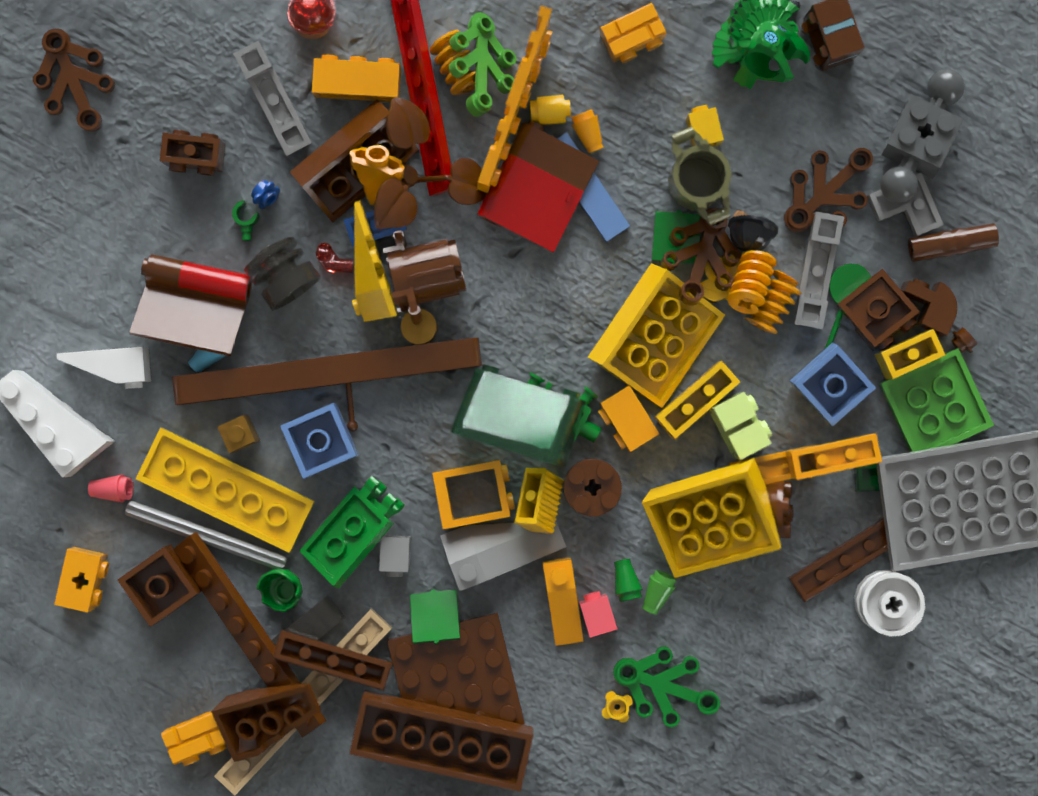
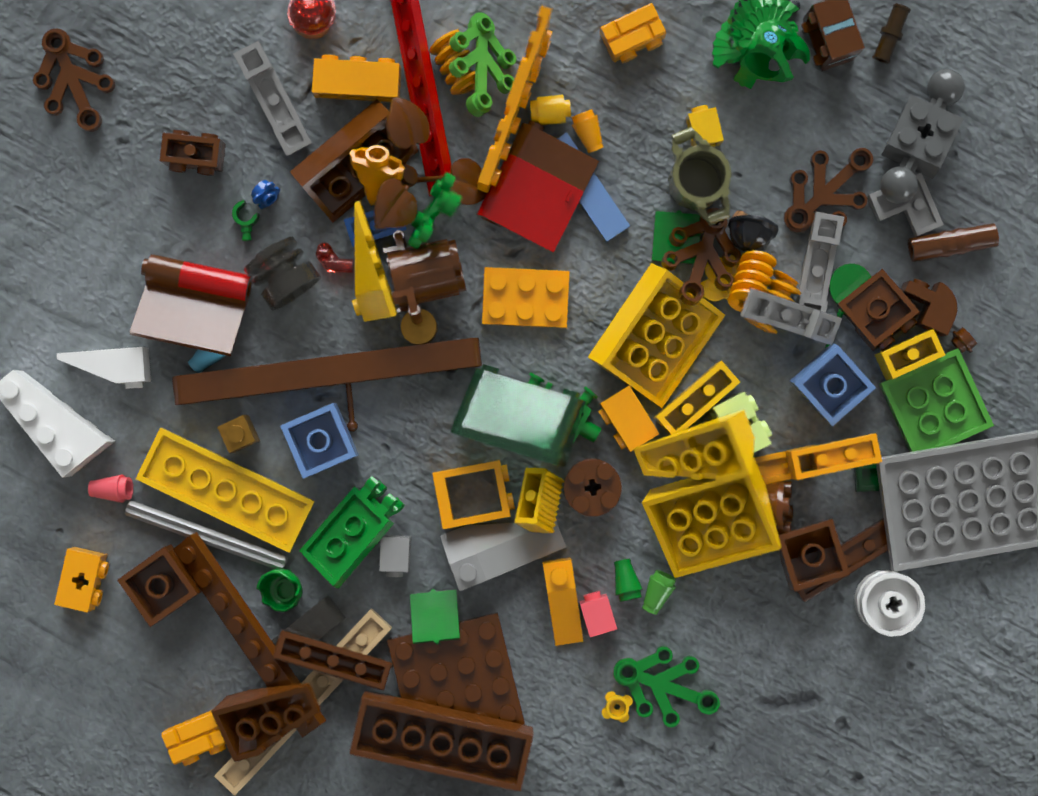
(443, 202): none -> green plant
(525, 297): none -> light orange plate
(711, 450): none -> yellow wedge
(790, 316): none -> light grey slope
(812, 555): none -> reddish brown slope
(891, 33): none -> dark brown pin

